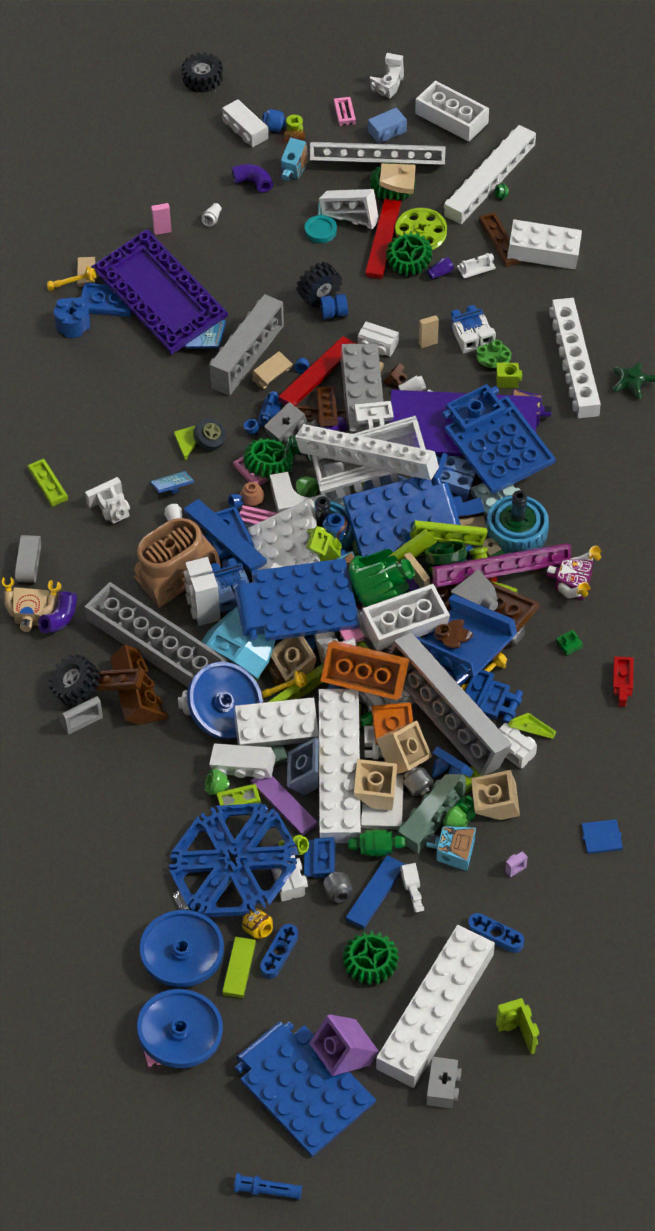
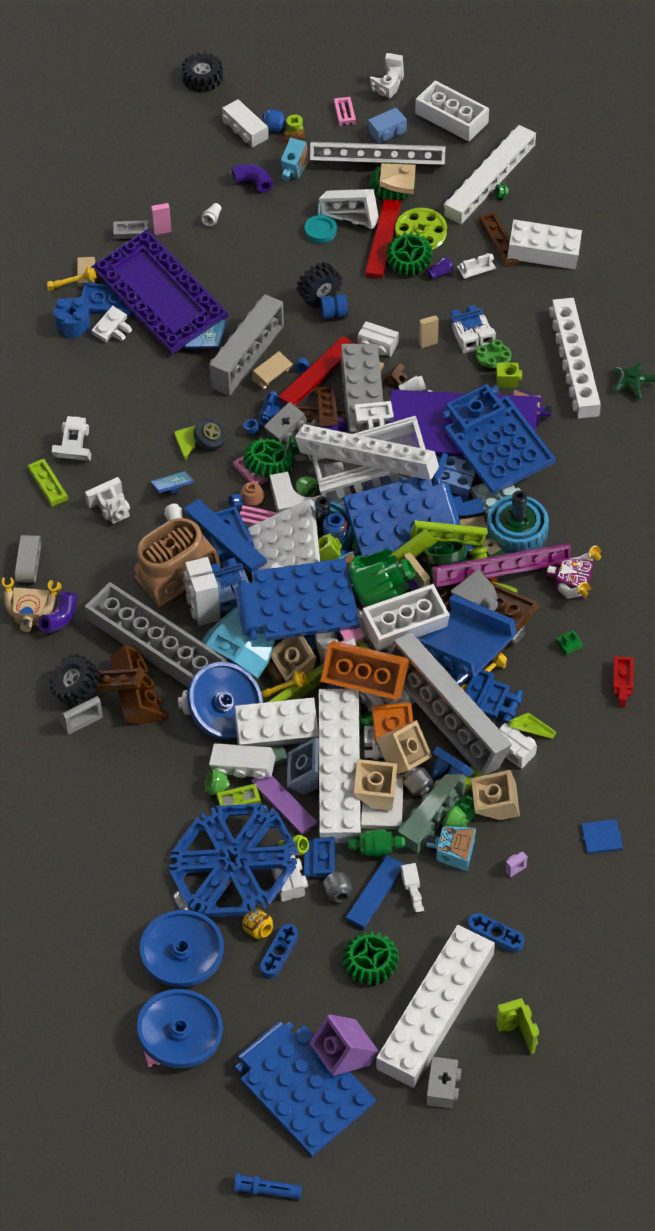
(73, 448): none -> white tile
(110, 323): none -> white hinge
(129, 229): none -> light grey piece
(239, 967): lime tile -> none
(318, 540): lime bracket -> none
(452, 634): reddish brown plate -> none

